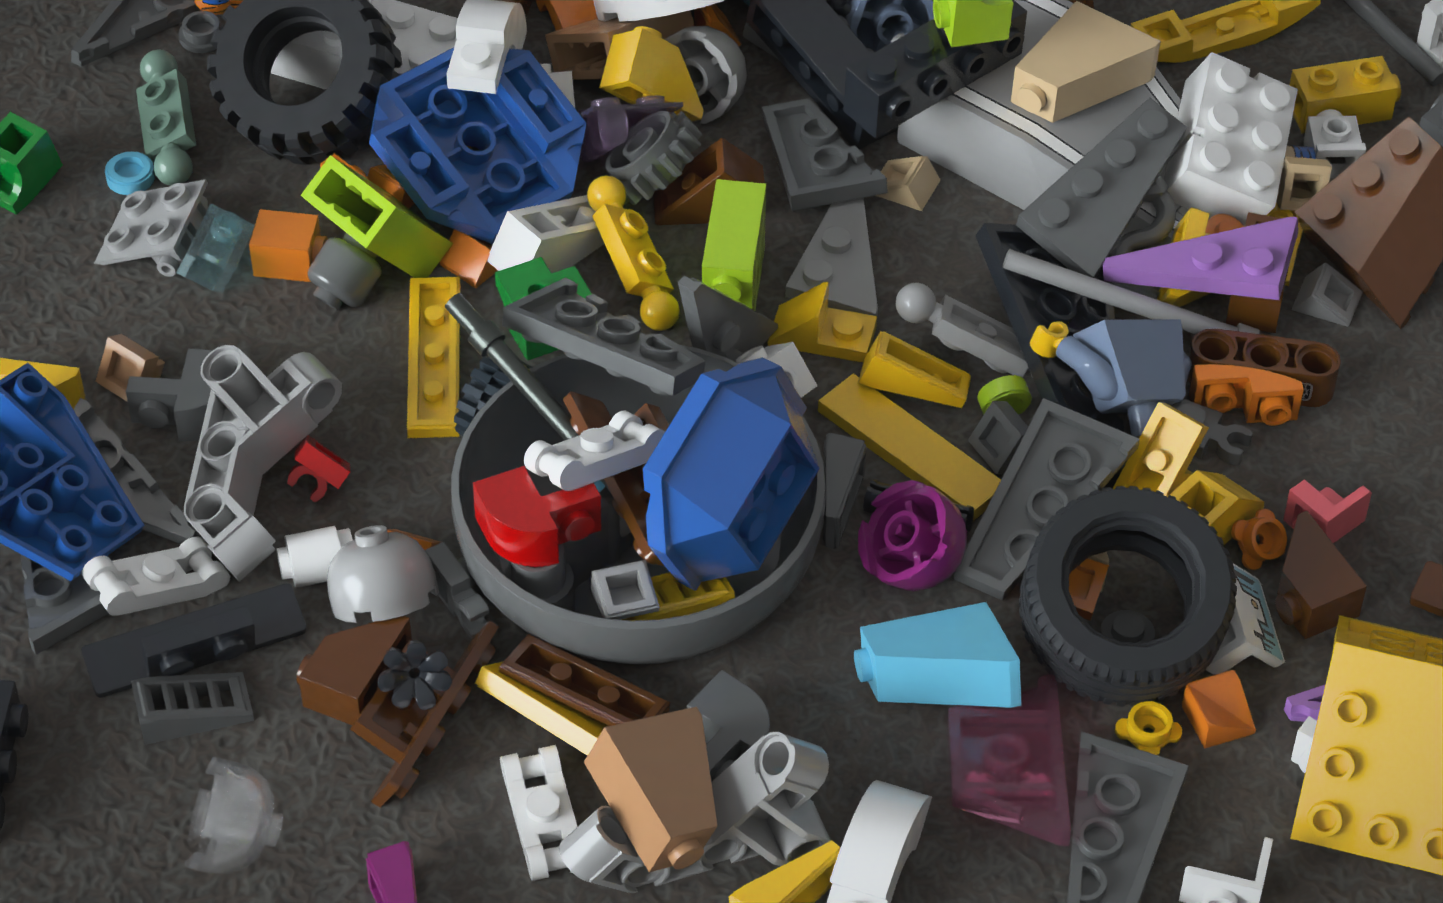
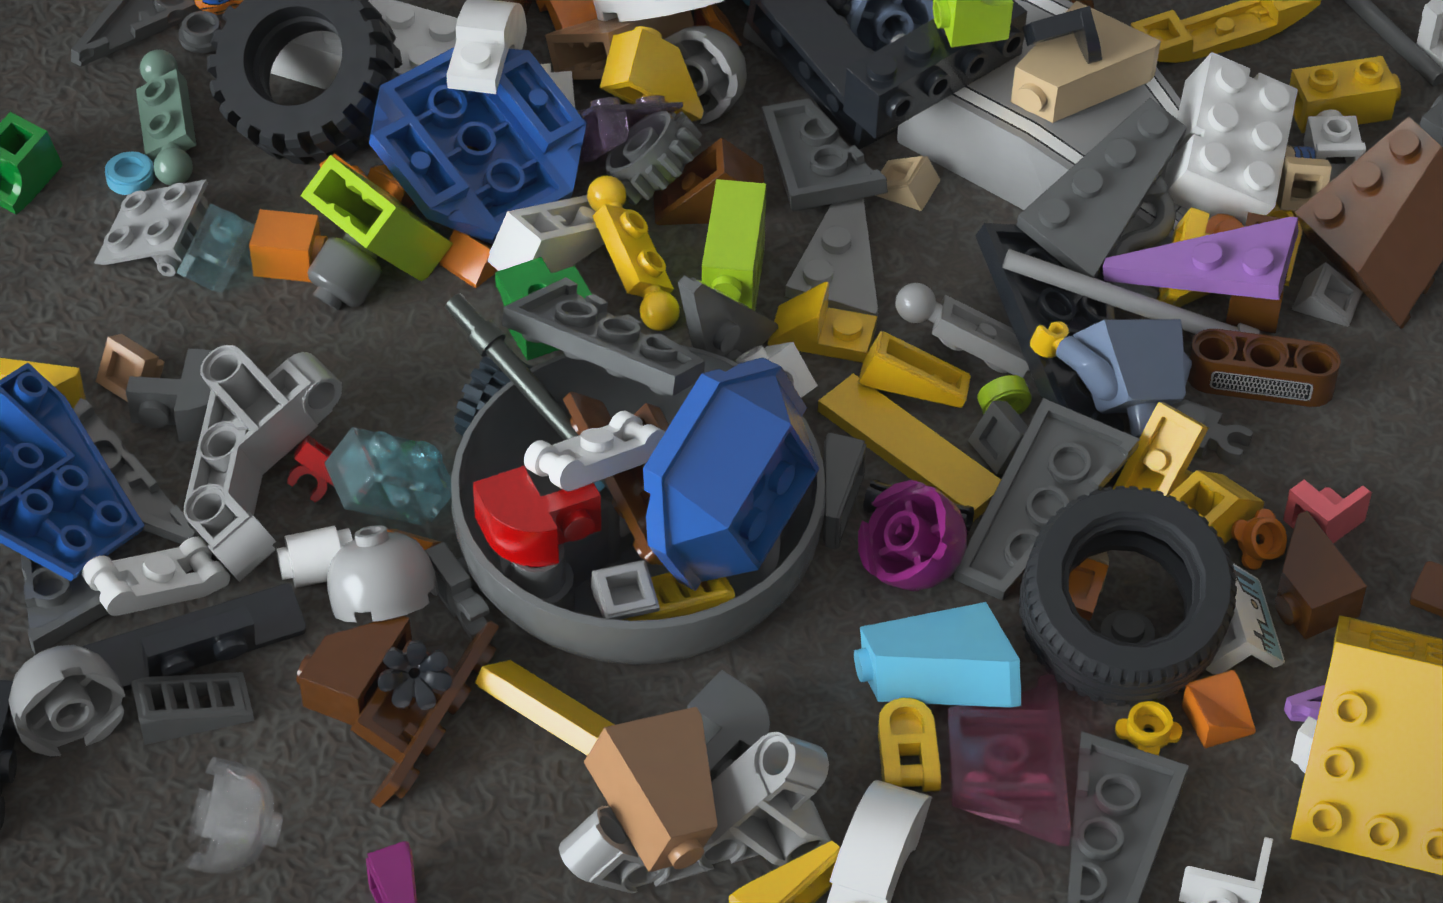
(65, 697): none -> light grey cylinder
(389, 476): none -> clear light blue brick
(433, 359): yellow tile -> none
(541, 811): white plate -> none
(580, 684): reddish brown slope -> none
(909, 730): none -> yellow plate
(1077, 22): none -> black tile
(1260, 393): orange slope -> none

